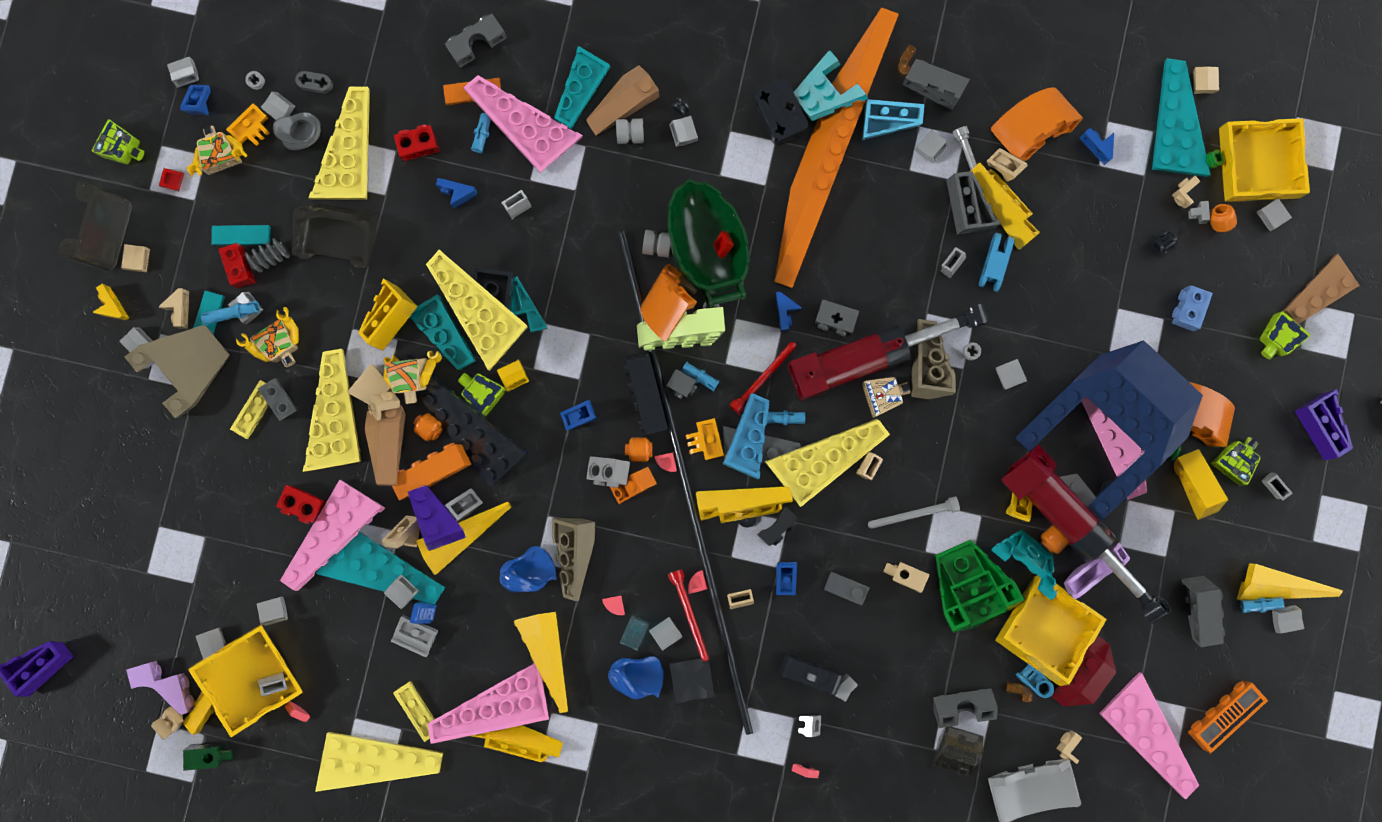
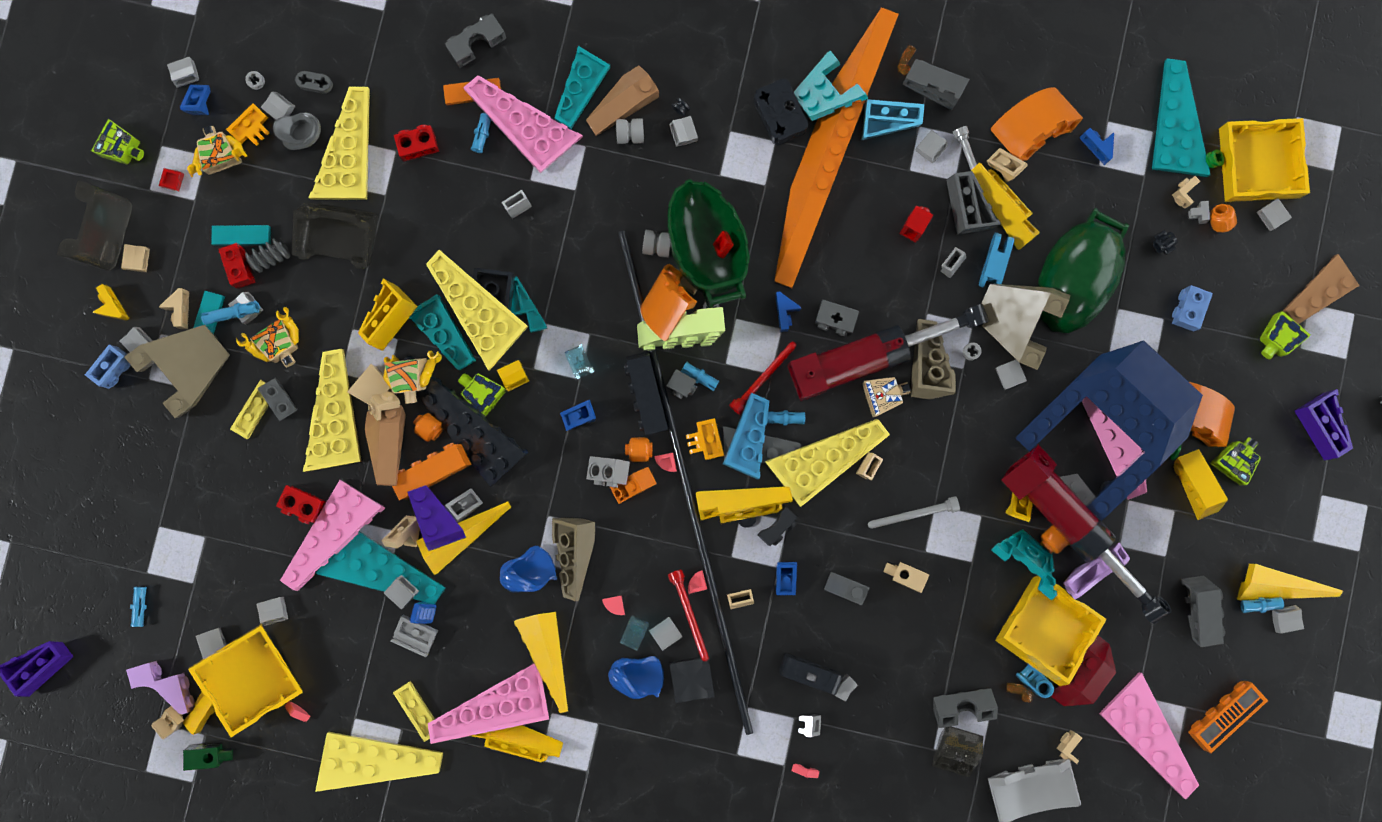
(108, 367): none -> medium blue brick
(138, 606): none -> dark azure pin
(271, 680): light grey piece -> none
(460, 192): blue slope -> none
(579, 361): none -> clear light blue slope
(916, 223): none -> red brick
(973, 587): green wedge -> none
(1014, 315): none -> wedge
(1088, 267): none -> dark green windscreen
(1205, 80): tan piece -> none
(1286, 492): light grey piece -> none

